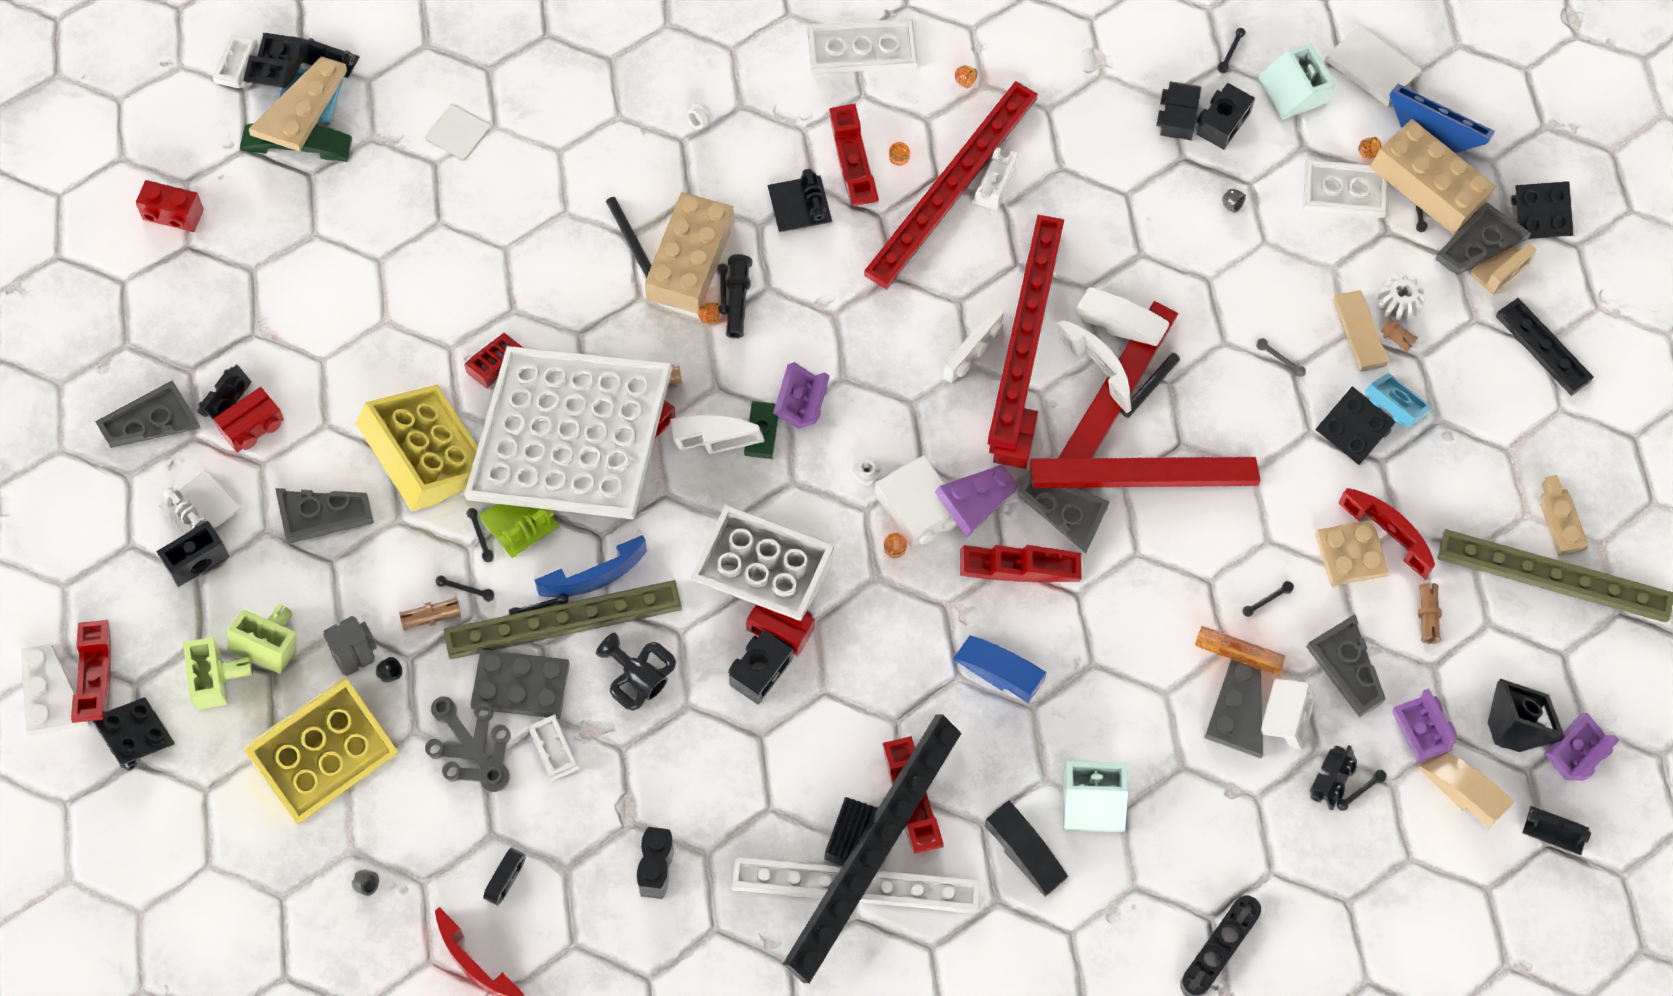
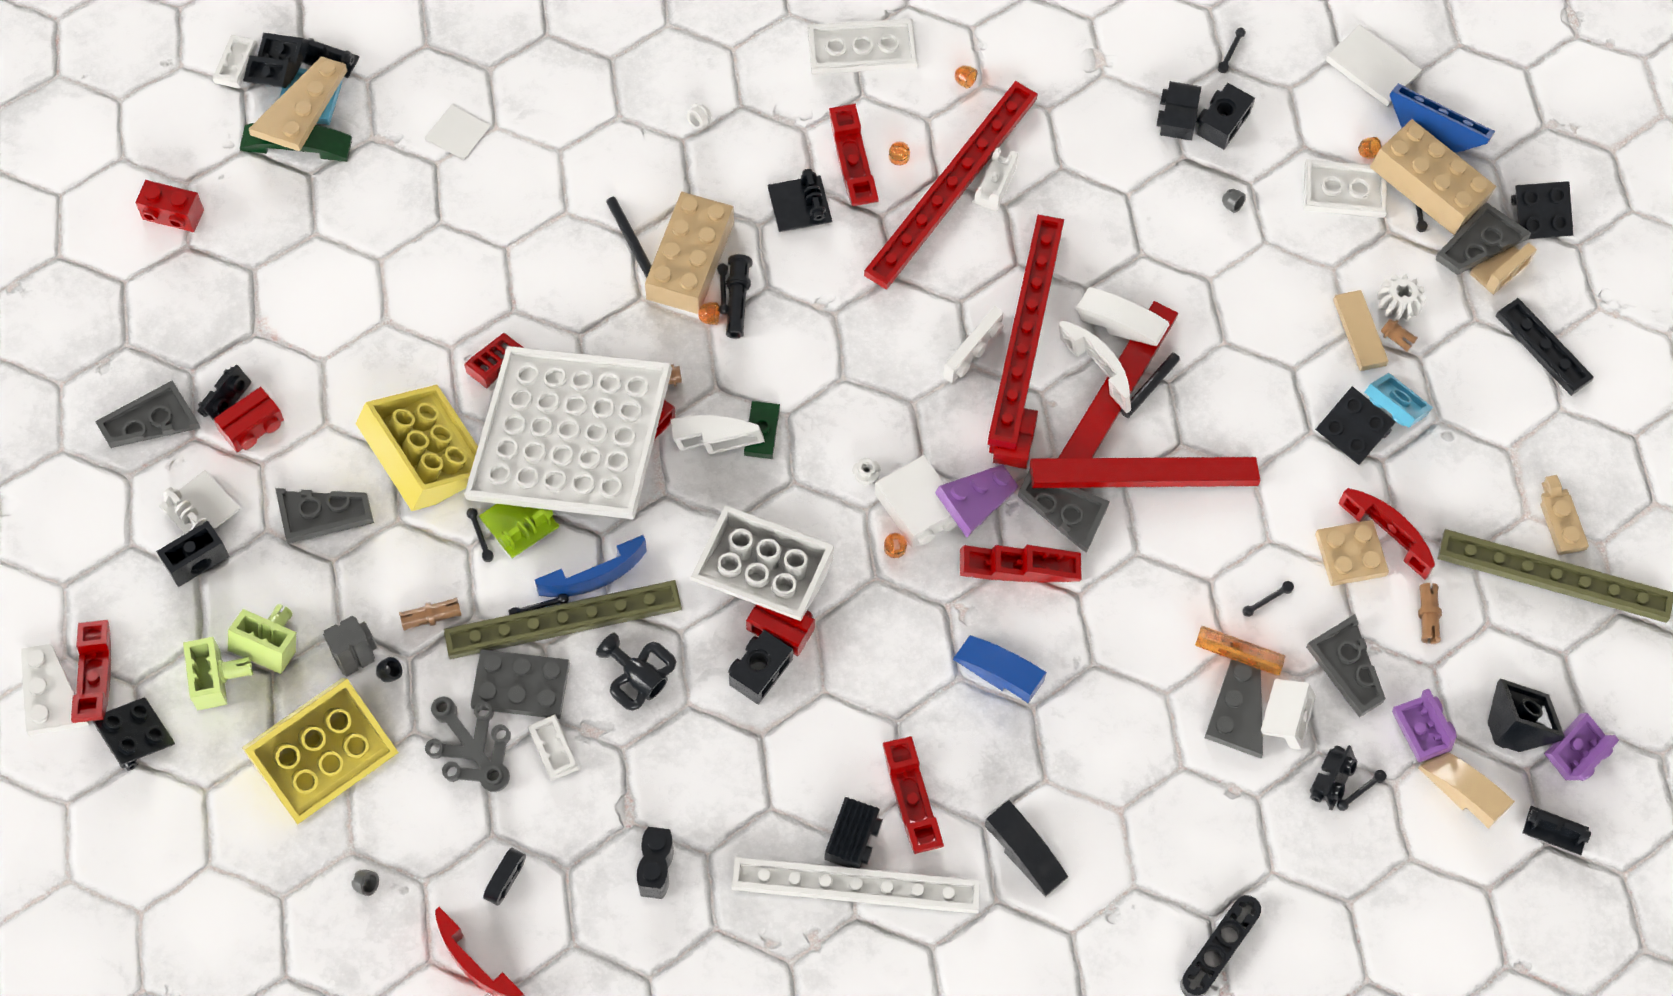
(488, 594): black hinge -> none
(801, 396): medium lavender bracket -> none
(871, 849): black plate -> none
(1095, 796): light aqua slope -> none
(1262, 344): dark grey hinge -> none
(1298, 81): light aqua slope -> none

